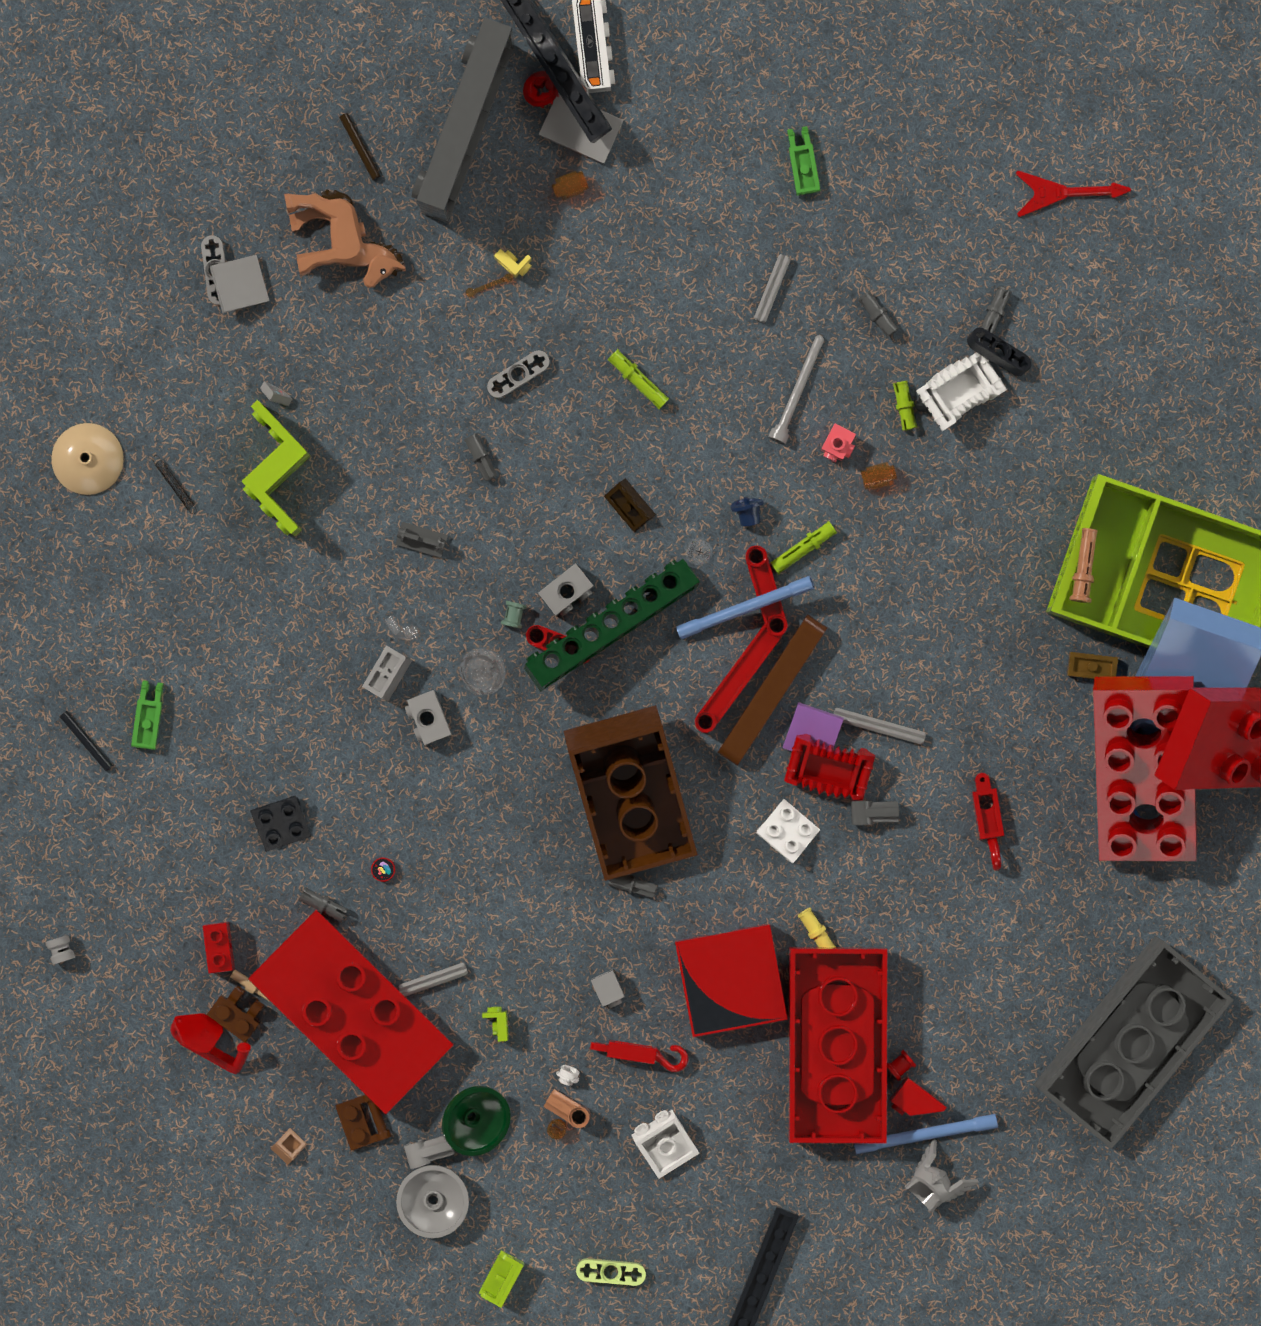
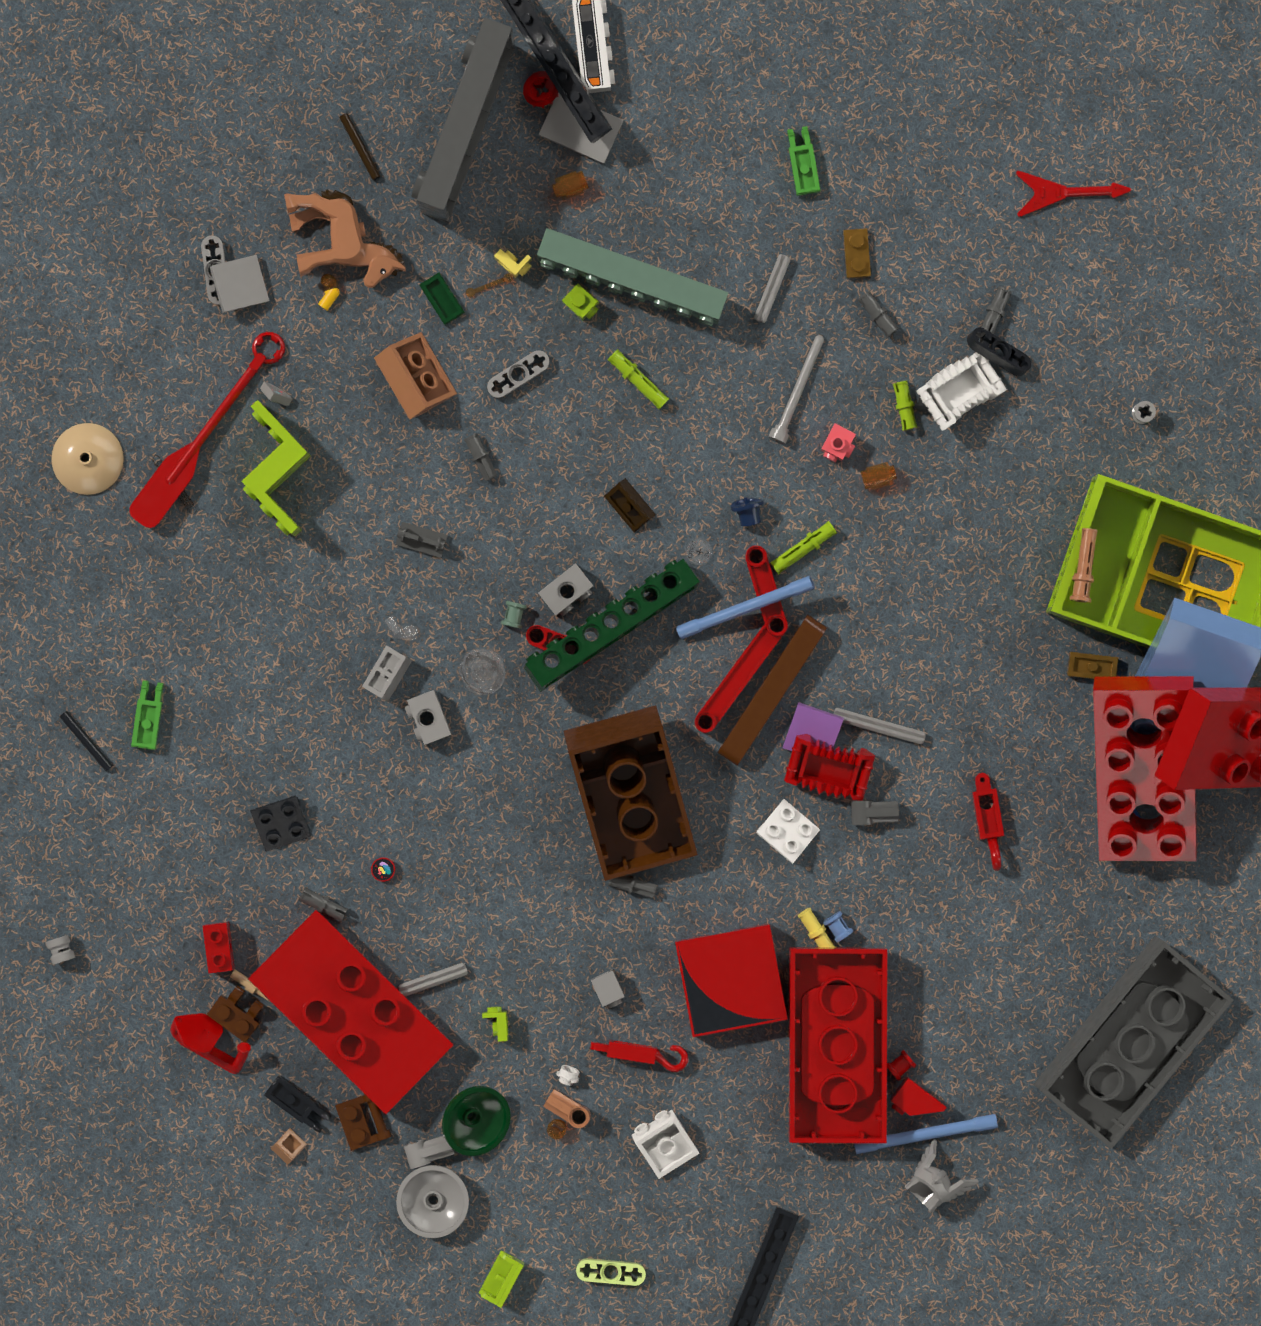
(180, 466): none -> red piece
(295, 1102): none -> black hinge
(331, 291): none -> arm
(415, 375): none -> nougat slope
(441, 298): none -> dark green tile
(581, 302): none -> lime bracket
(631, 276): none -> sand green brick
(838, 926): none -> medium blue bush
(856, 253): none -> pearl gold plate
(1150, 410): none -> light grey bush

